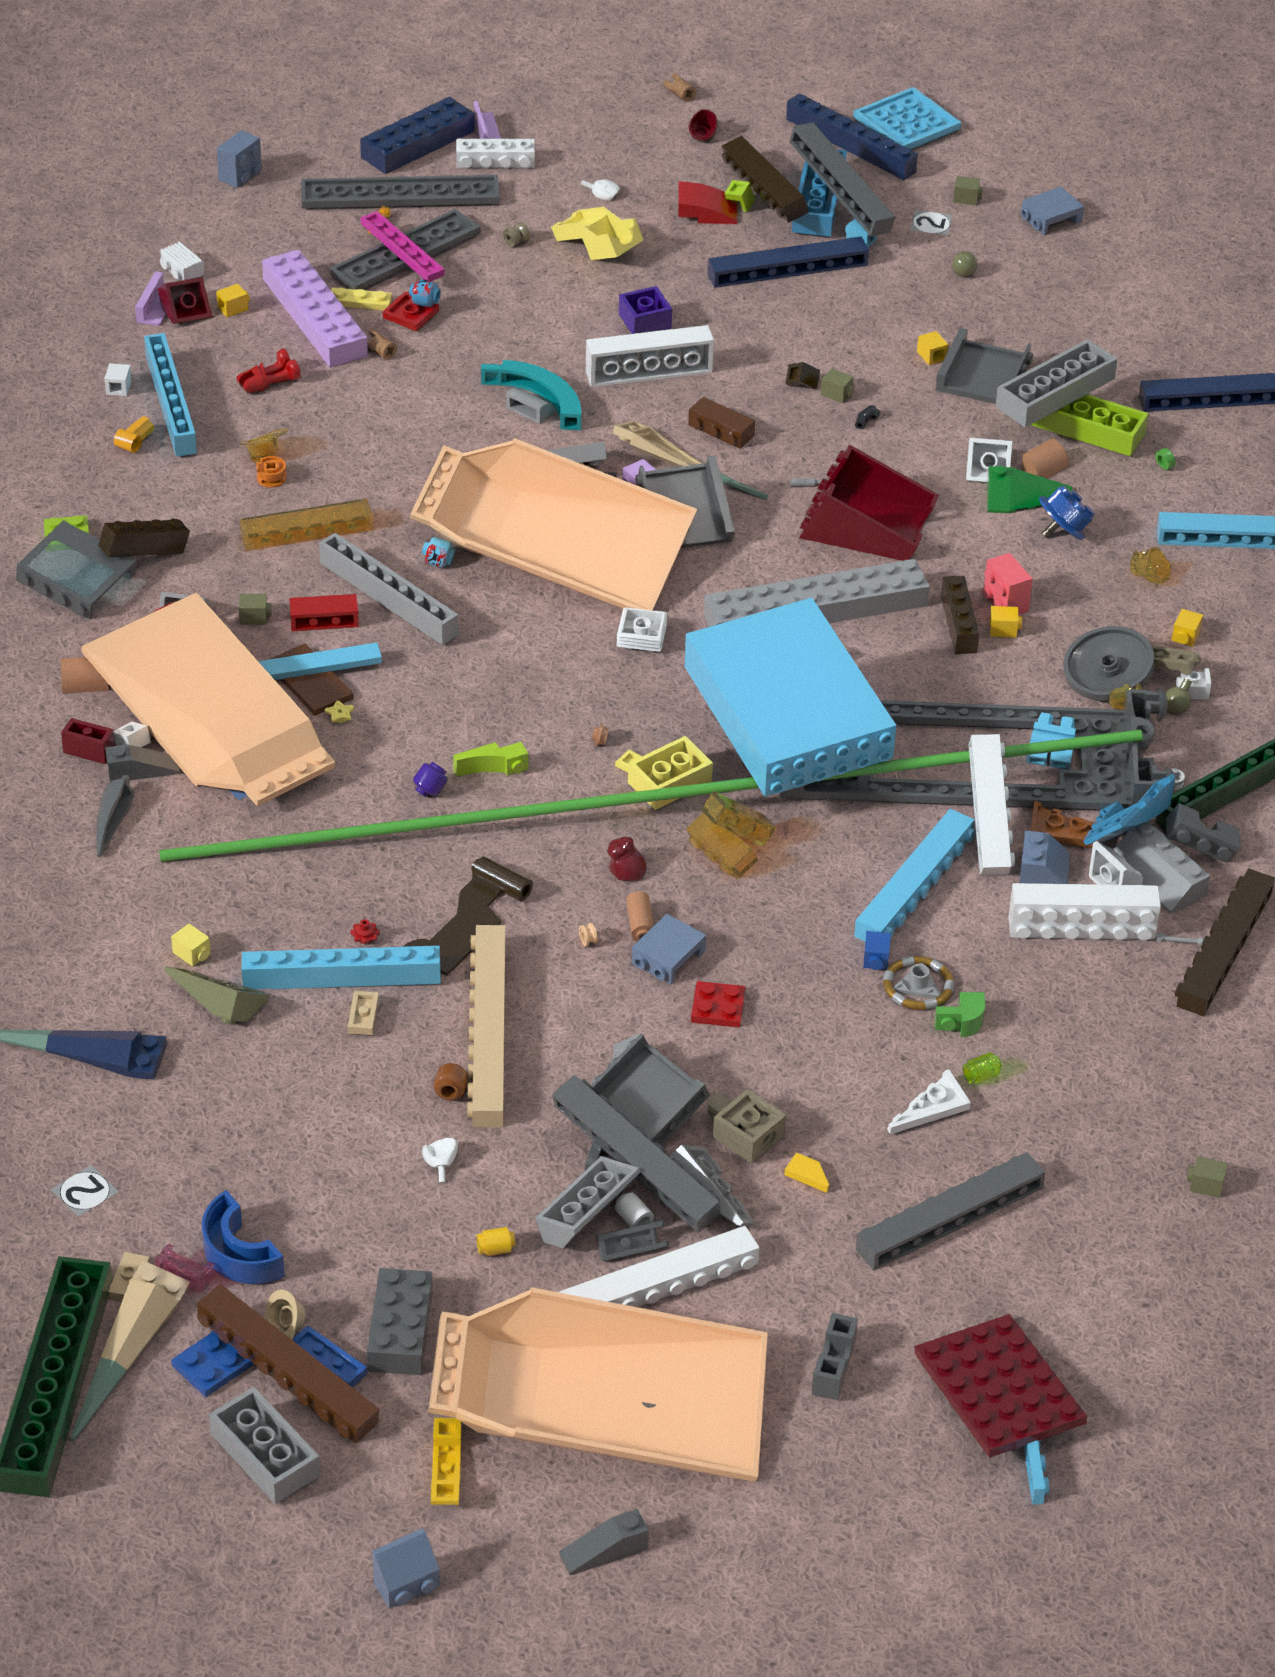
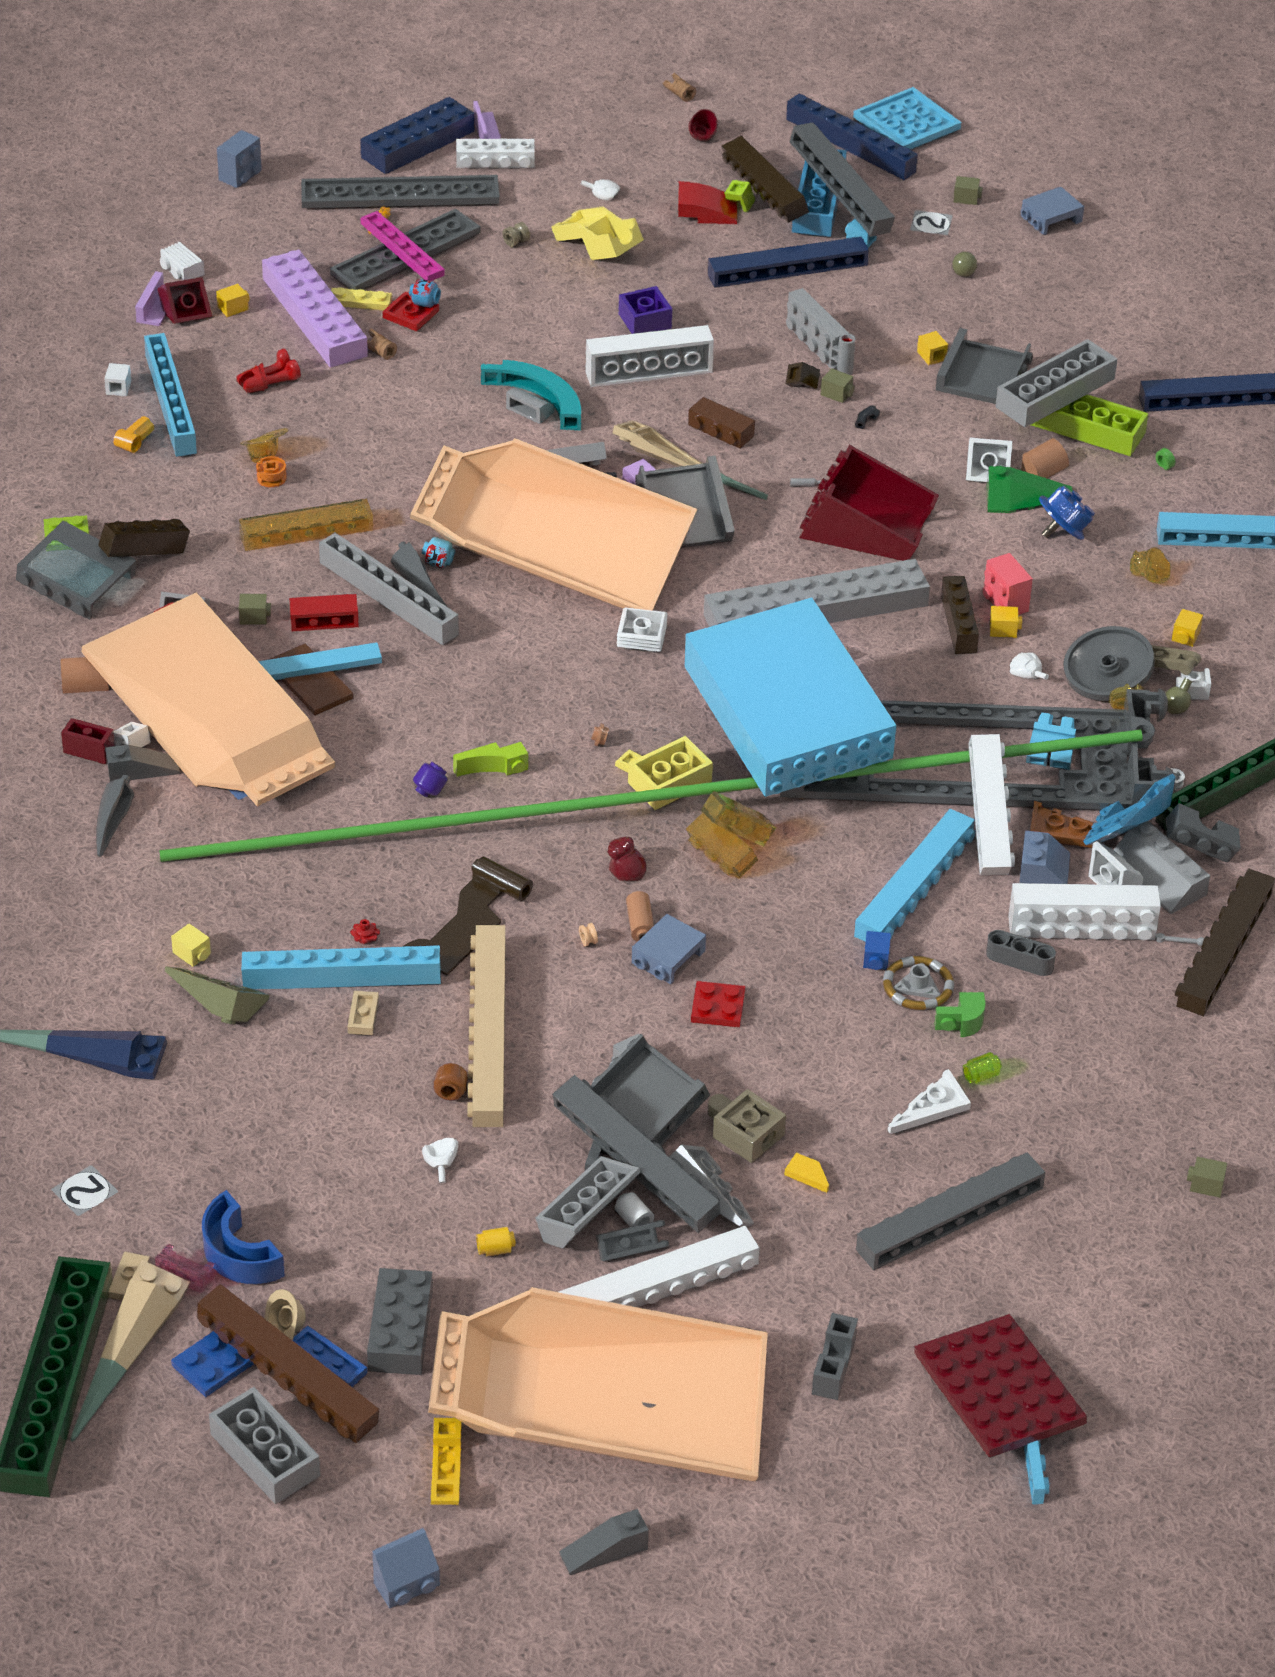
(339, 707): light yellow plate -> none
(412, 569): none -> dark grey piece
(820, 331): none -> light grey hinge
(1020, 952): none -> dark grey beam
(1027, 666): none -> white piece

